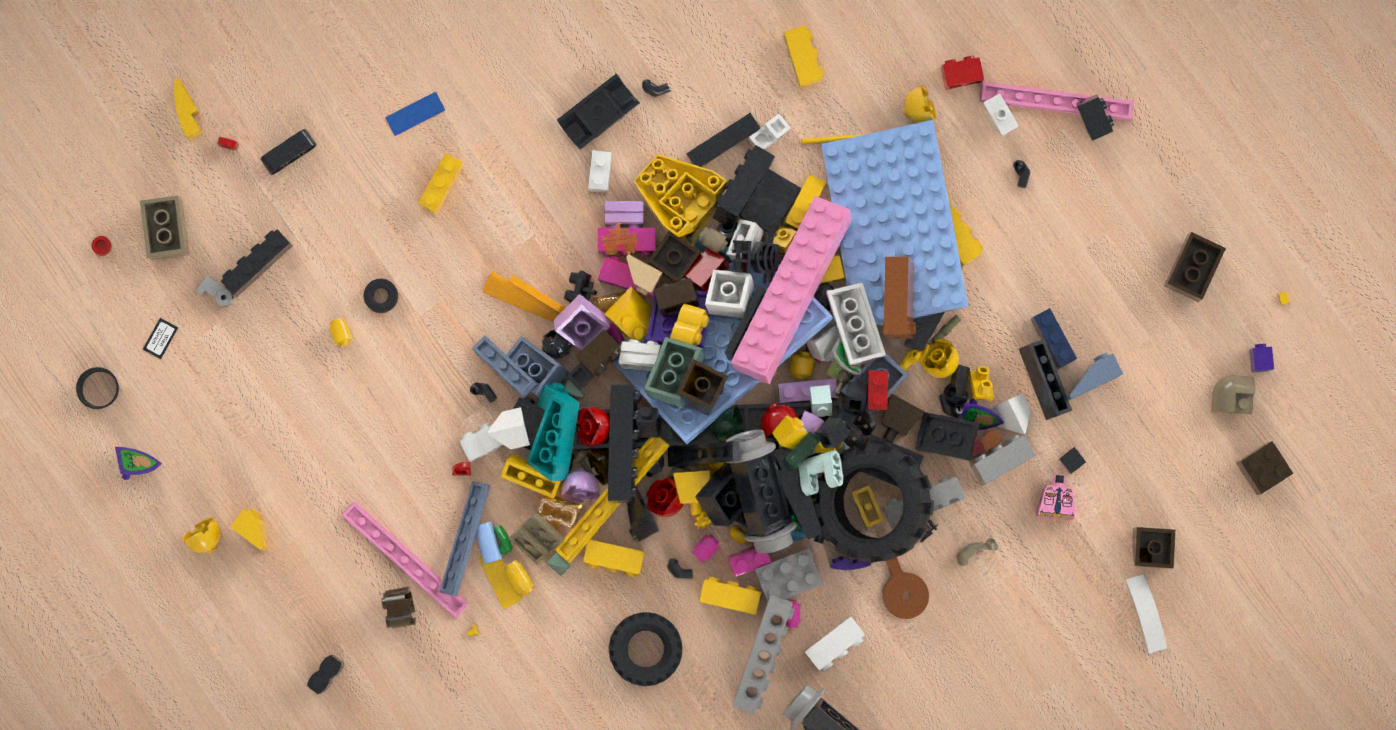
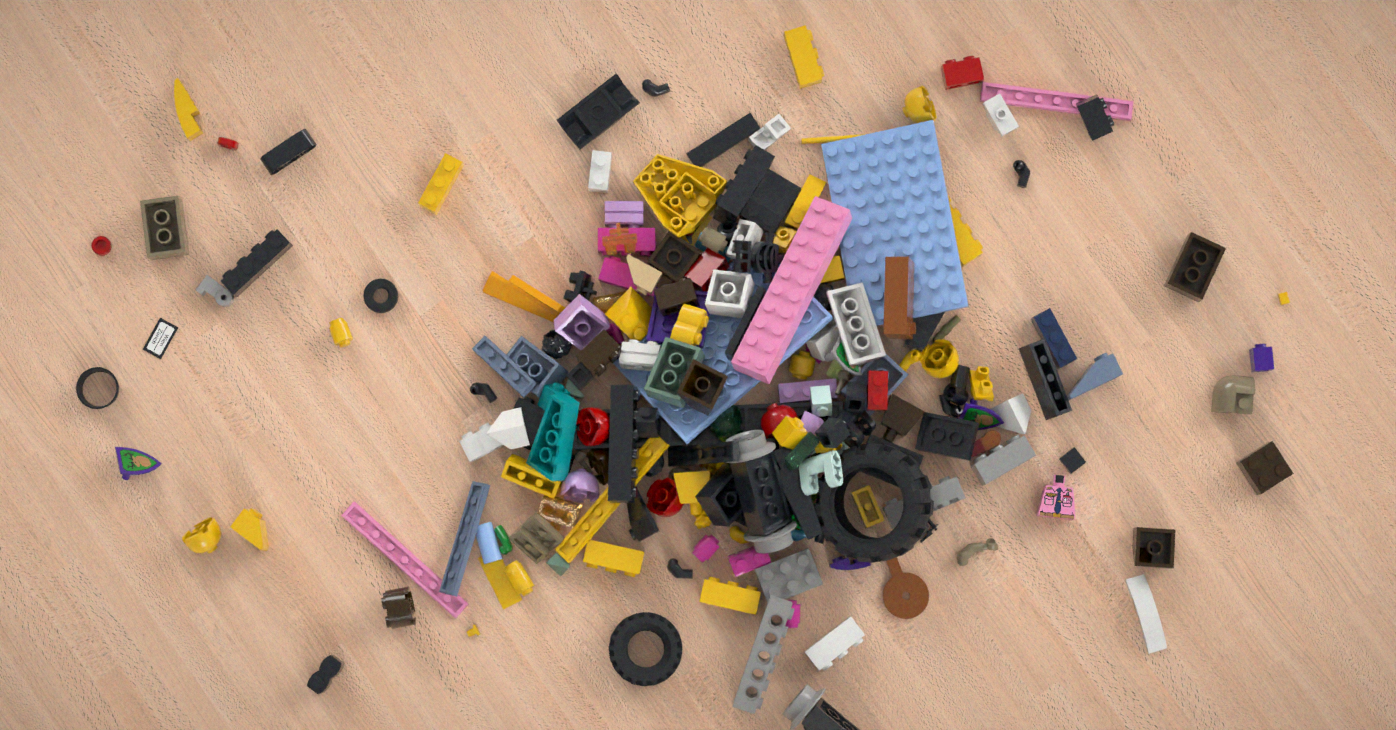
(415, 113): blue sticker -> none
(462, 469): red tile -> none

